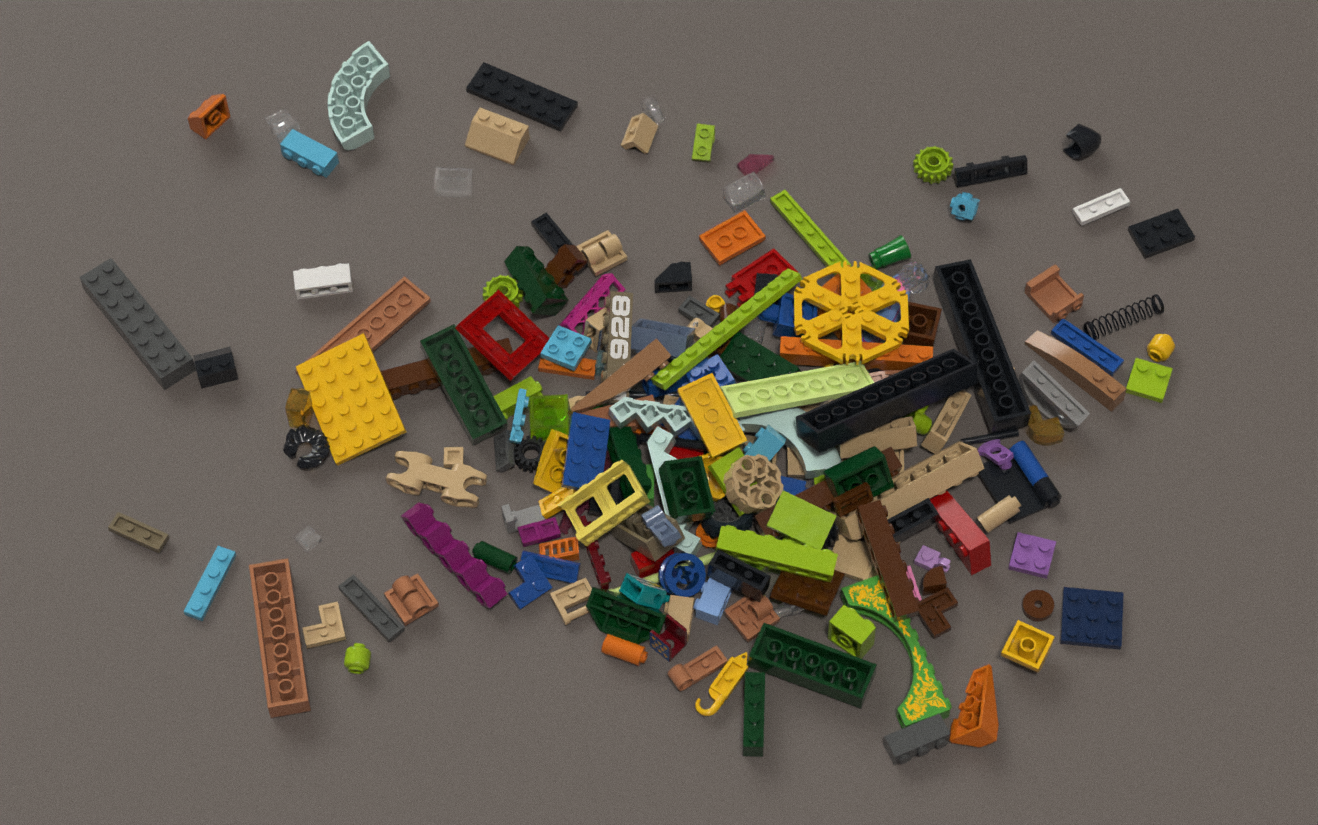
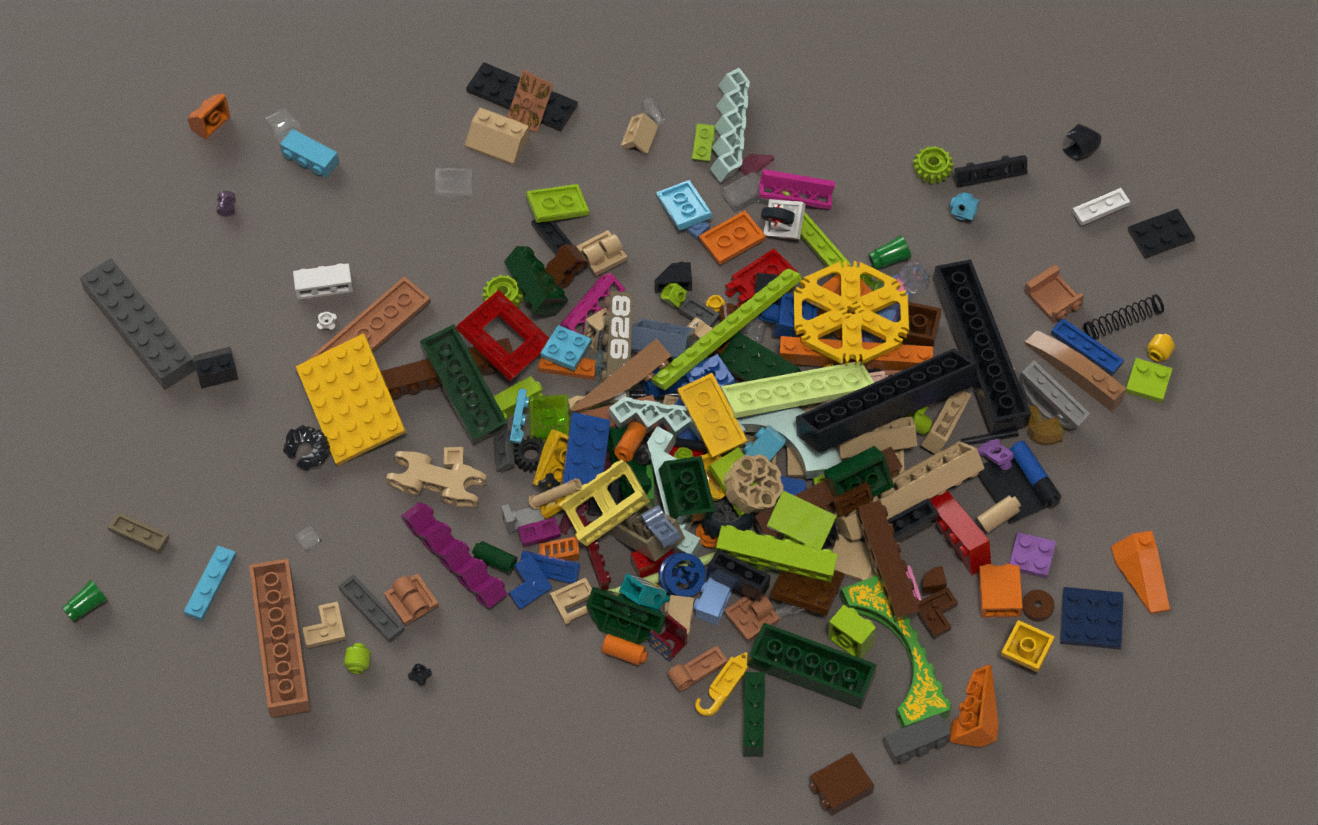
(84, 601): none -> green plant
(226, 203): none -> clear purple wheel
(299, 407): clear yellow brick -> none
(326, 316): none -> white plate
(350, 95): light aqua brick -> none
(419, 668): none -> black plate
(530, 100): none -> nougat shield
(548, 479): none -> black plate
(555, 493): none -> tan pin
(557, 203): none -> lime tile
(630, 441): none -> orange brick
(644, 460): none -> black hinge
(673, 294): none -> lime plate
(683, 453): none -> lime plate
(684, 205): none -> medium azure tile
(697, 229): none -> medium blue plate
(731, 125): none -> light aqua brick
(783, 219): none -> white plate
(796, 186): none -> dark pink fence
(841, 784): none -> reddish brown brick
(929, 558): lavender plate -> none
(1000, 590): none -> orange brick
(1140, 563): none -> orange wedge

